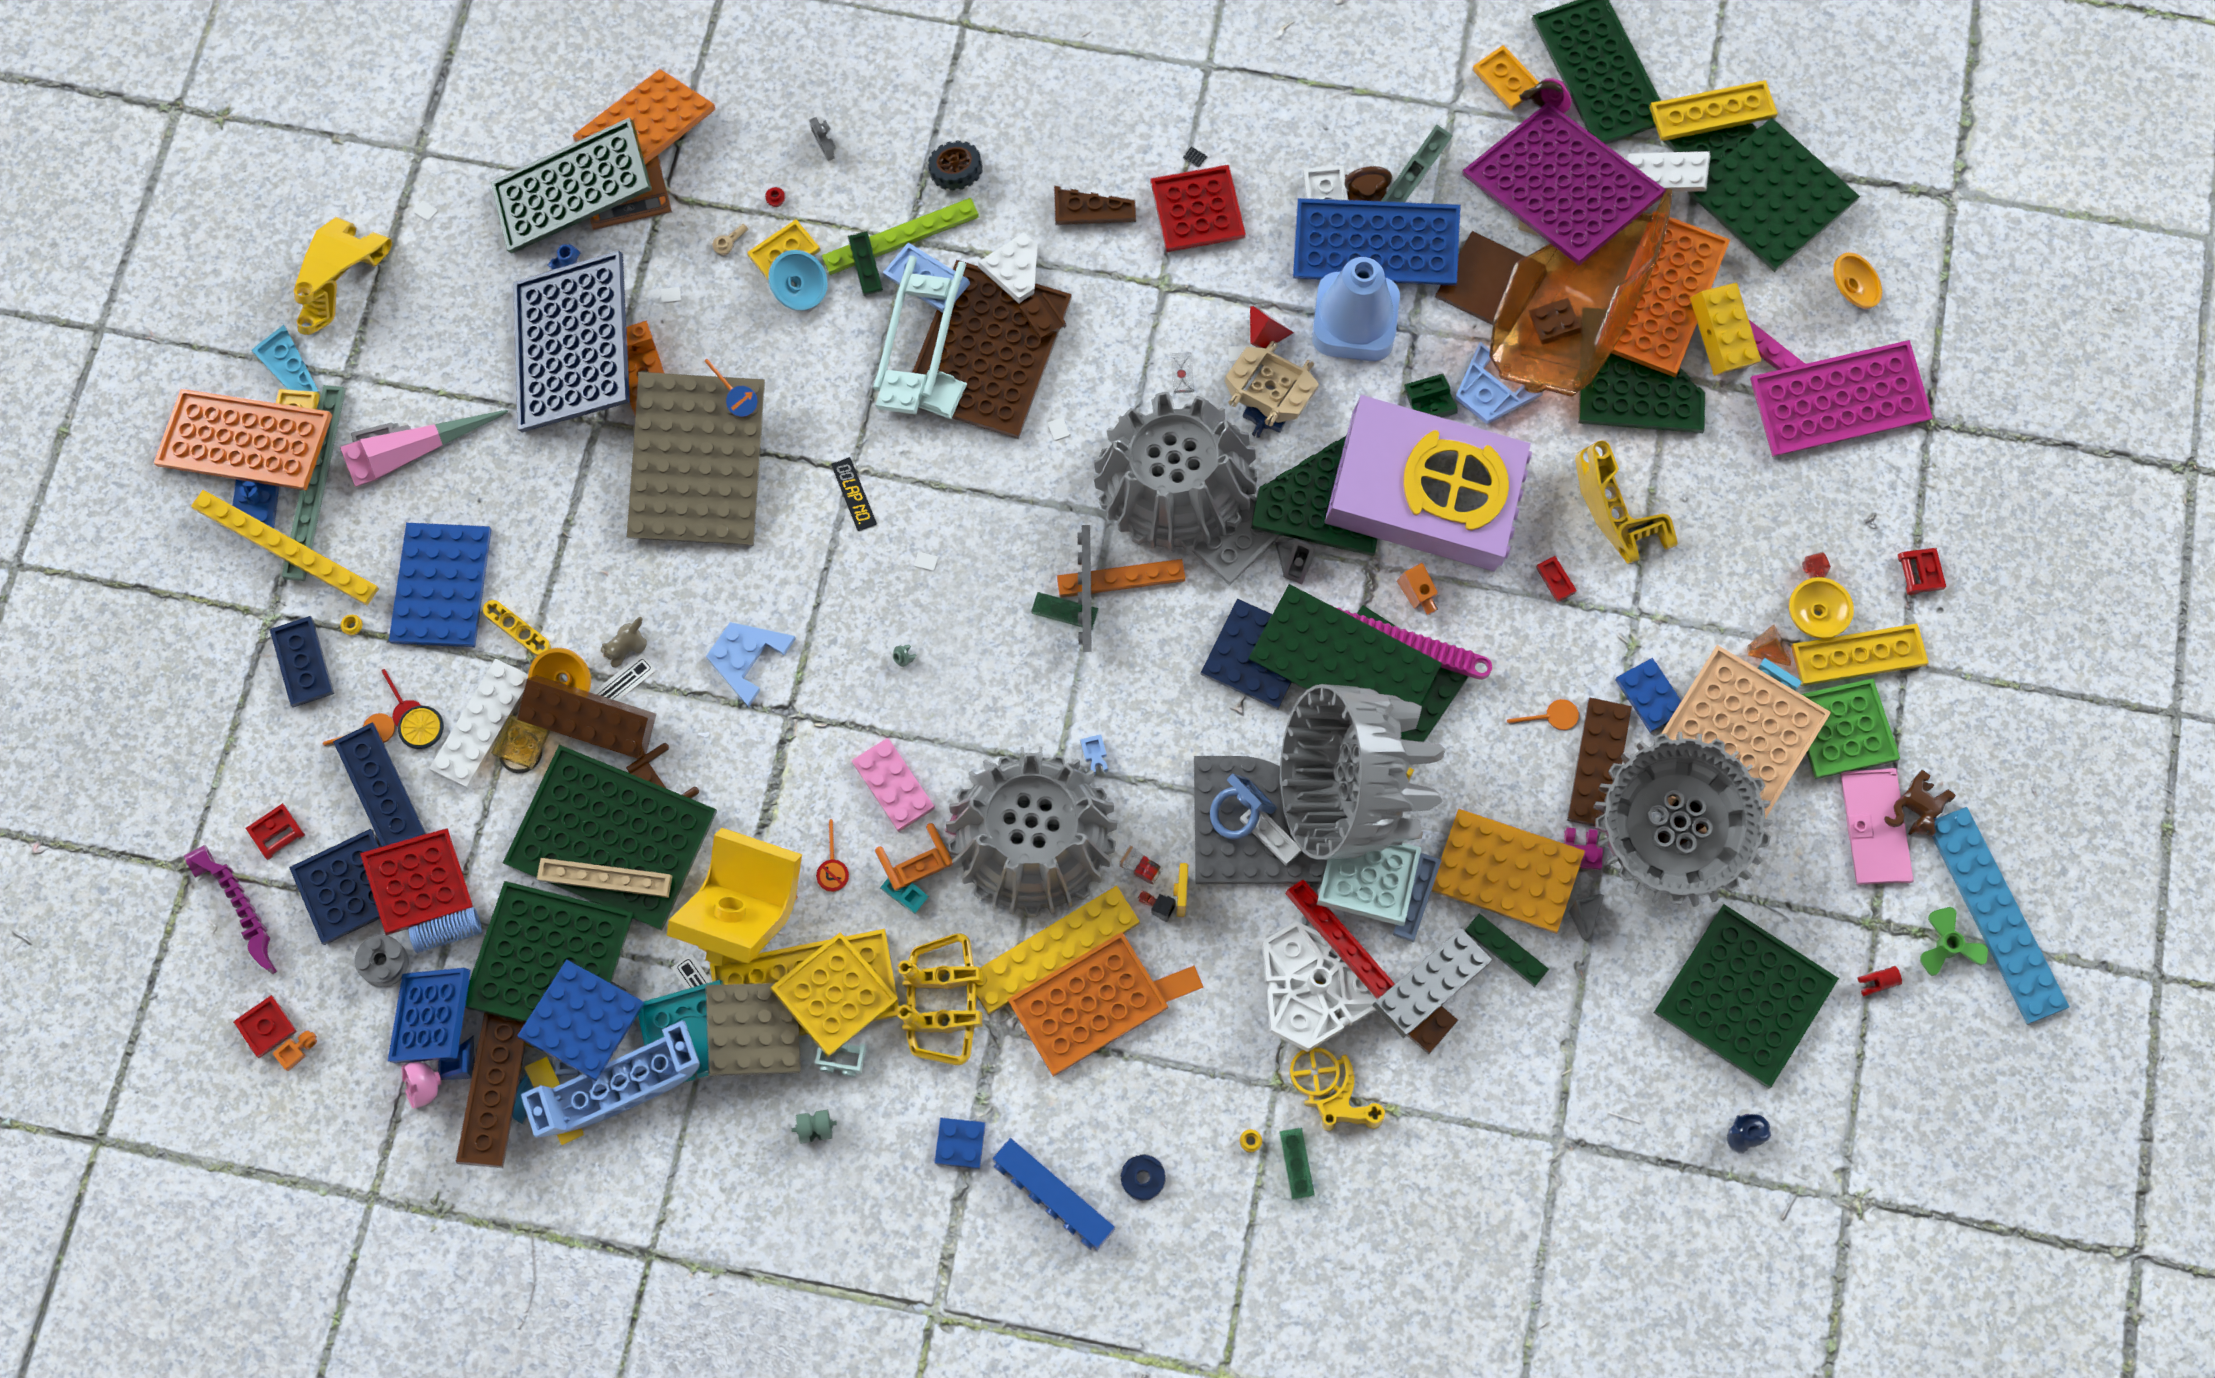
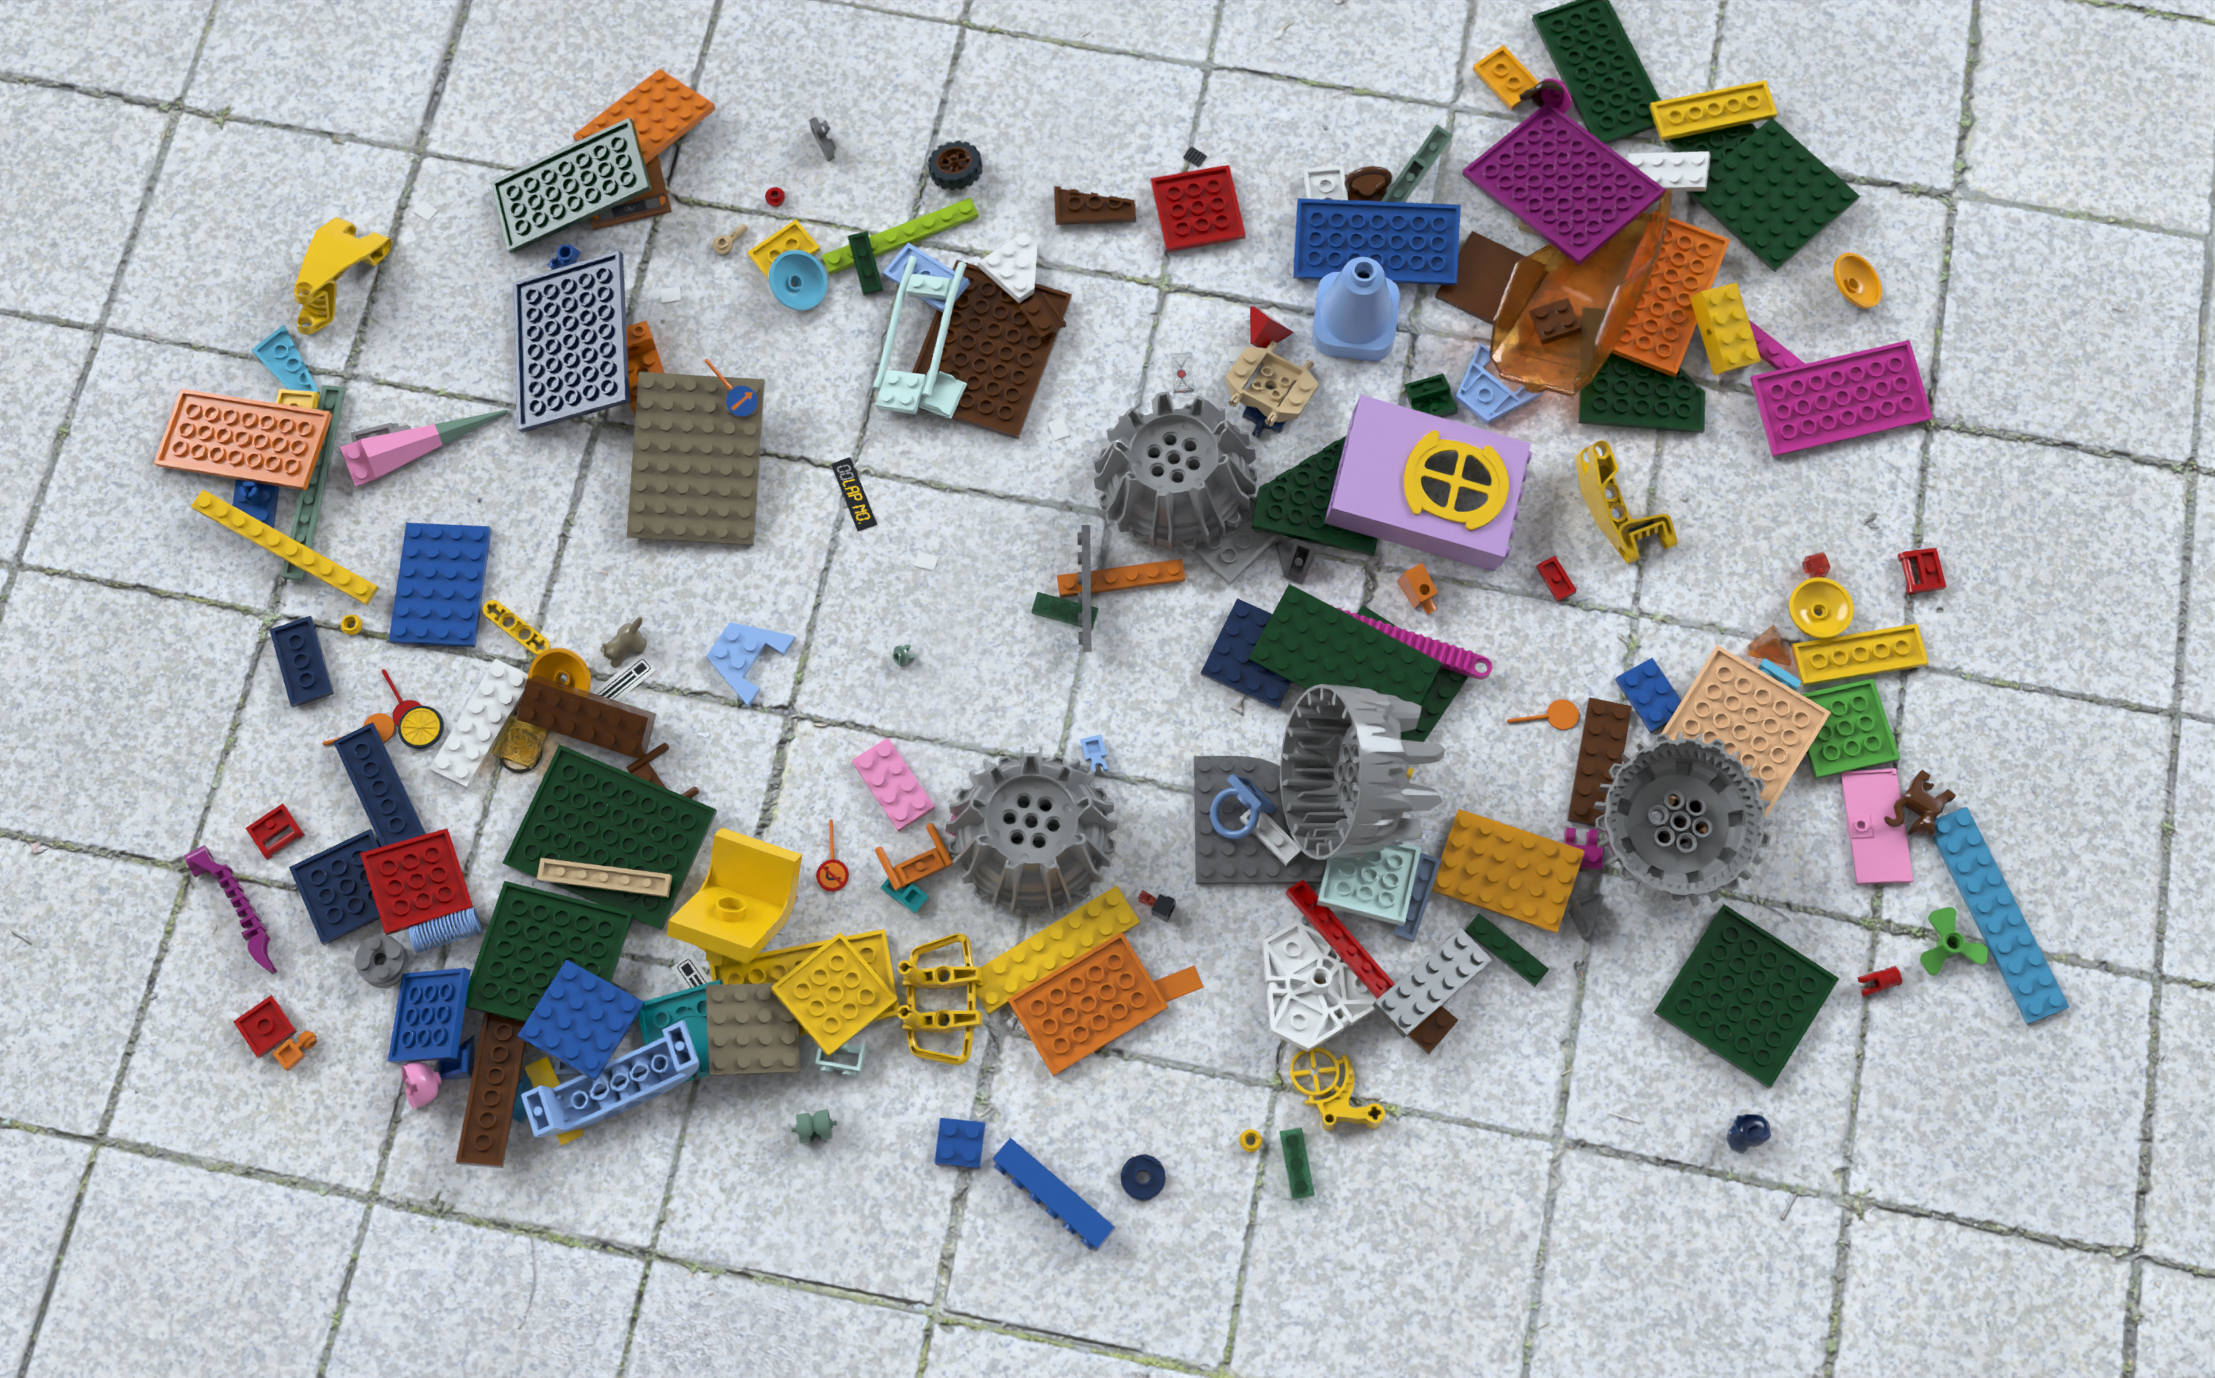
(1140, 865): leg -> none
(1180, 890): yellow plate -> none

